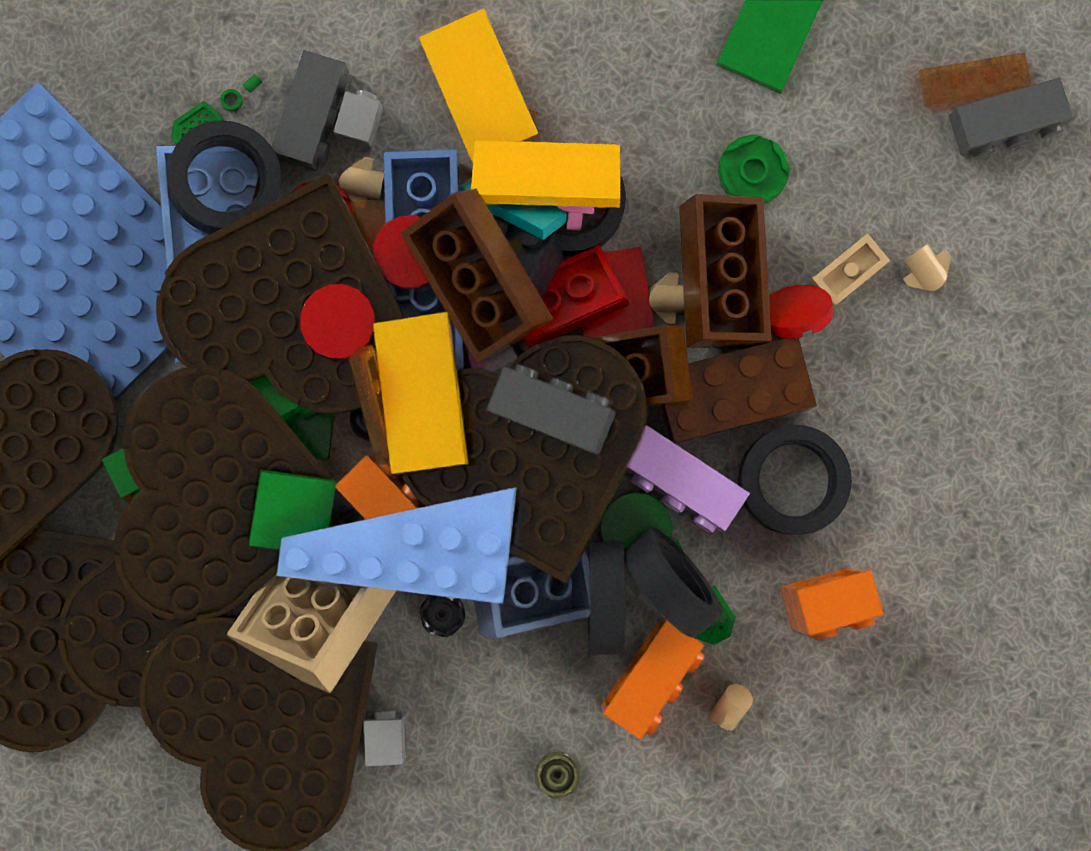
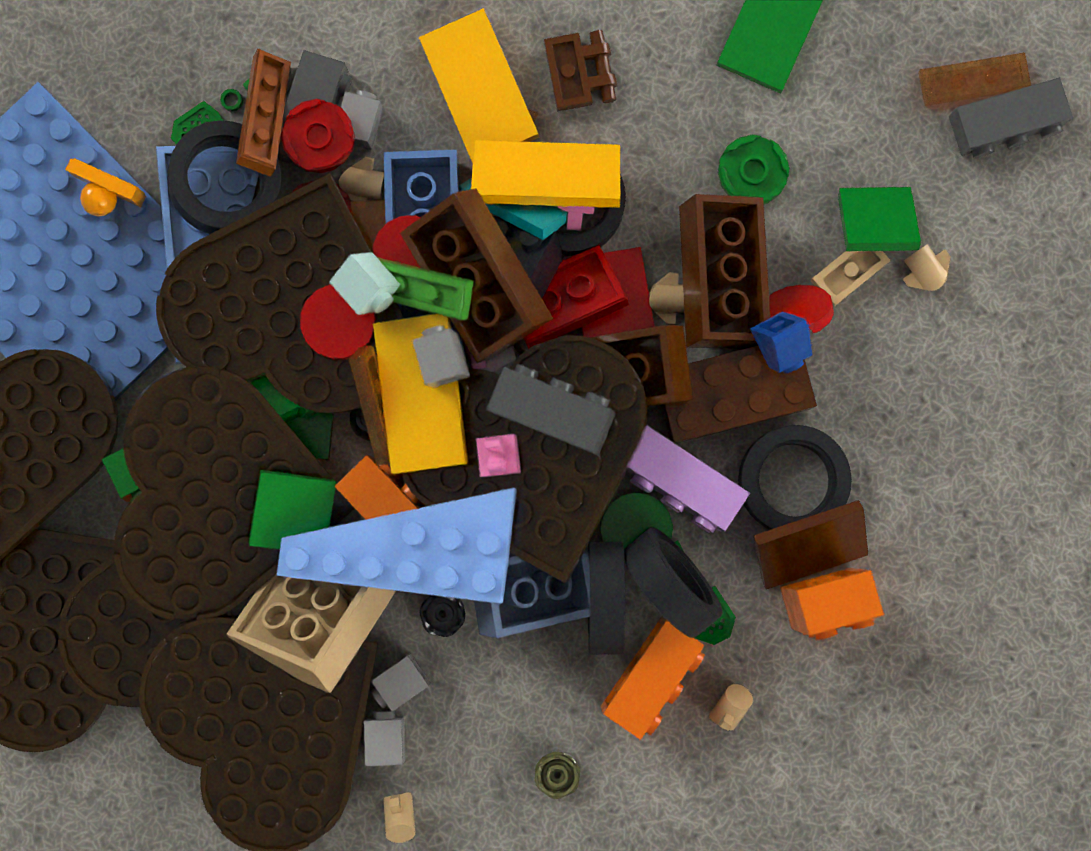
(102, 190): none -> light orange tile
(263, 113): none -> dark orange tile
(318, 136): none -> red tile
(365, 283): none -> light aqua brick
(399, 683): none -> light grey brick
(399, 817): none -> tan piece
(430, 290): none -> bright green tile
(440, 356): none -> light grey brick
(498, 455): none -> bright pink tile
(569, 74): none -> reddish brown plate
(783, 341): none -> blue slope
(811, 544): none -> reddish brown tile
(879, 219): none -> green tile

